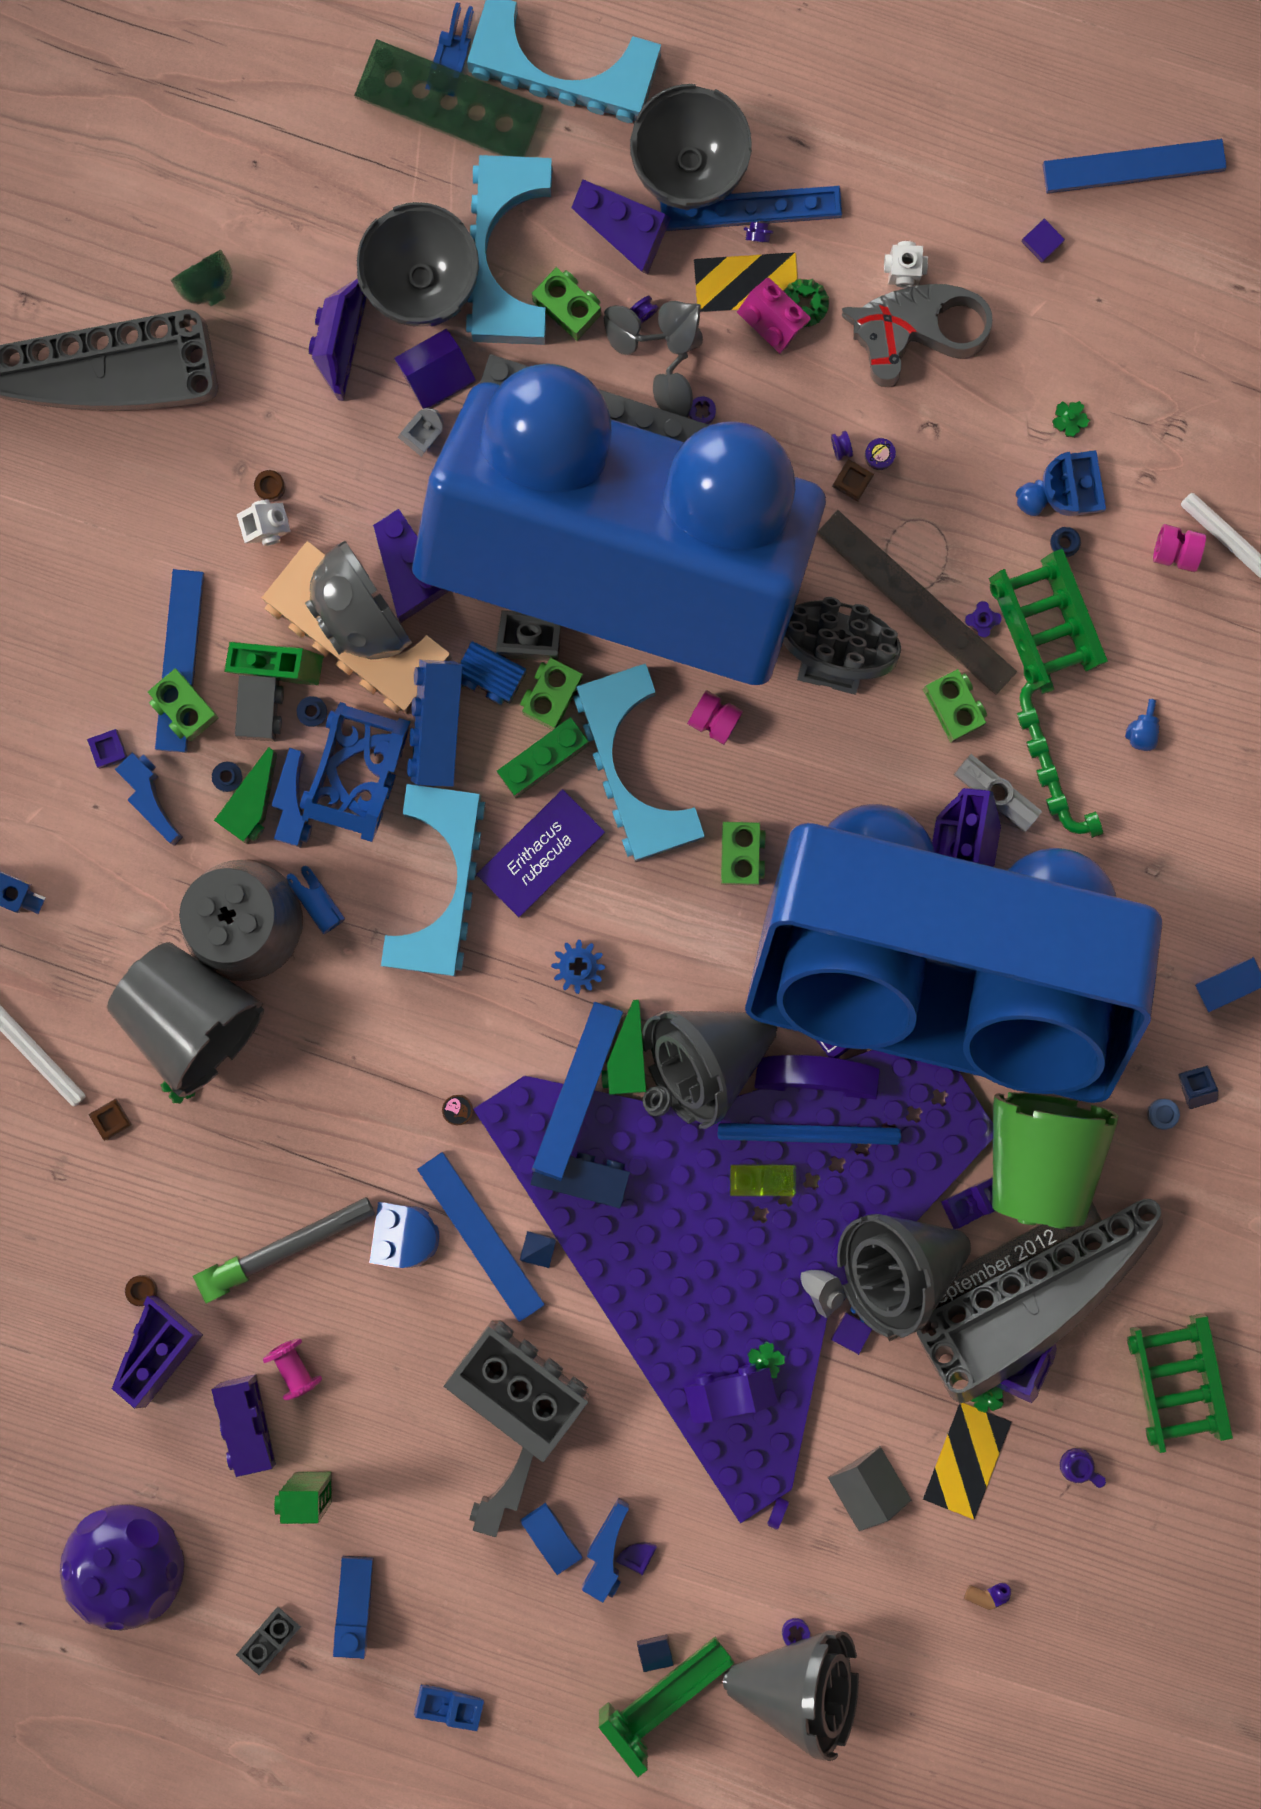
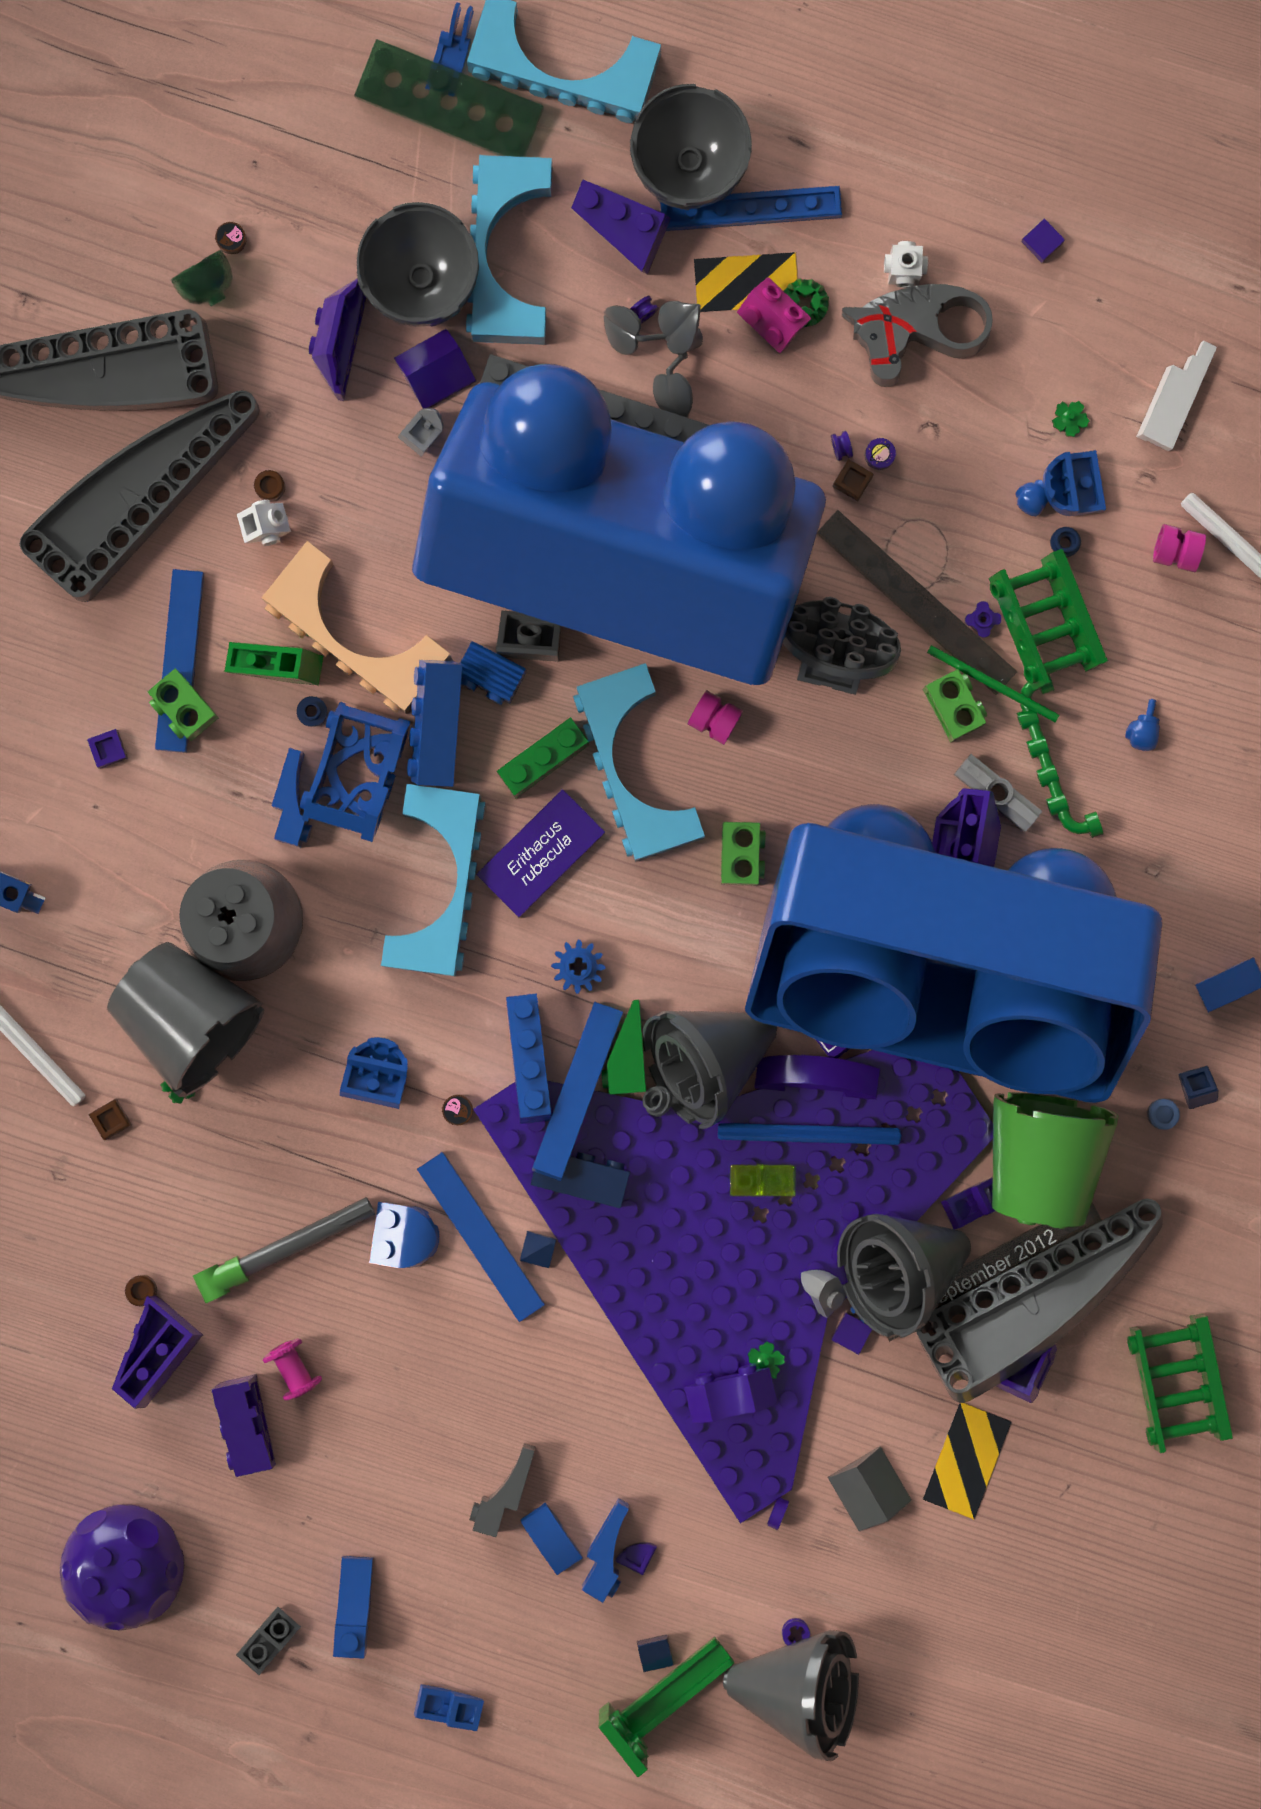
(110, 497): none -> dark grey beam
(140, 776): blue slope -> none
(230, 238): none -> tile
(236, 778): dark blue plate -> none
(249, 804): green slope -> none
(258, 708): dark grey piece -> none
(304, 1498): green brick -> none
(316, 901): blue piece -> none
(349, 612): dark grey rock -> none
(375, 1073): none -> blue slope
(397, 549): dark purple wedge -> none
(513, 1410): dark grey brick -> none
(528, 1058): none -> blue brick
(558, 696): bright green brick -> none
(560, 308): bright green brick -> none
(711, 410): dark purple bush -> none
(758, 232): dark purple plate -> none
(990, 1399): green plant -> none
(990, 1598): arm -> none
(992, 683): none -> green axle
(1079, 1467): dark purple piece -> none
(1134, 166): blue tile -> none
(1175, 399): none -> white piece

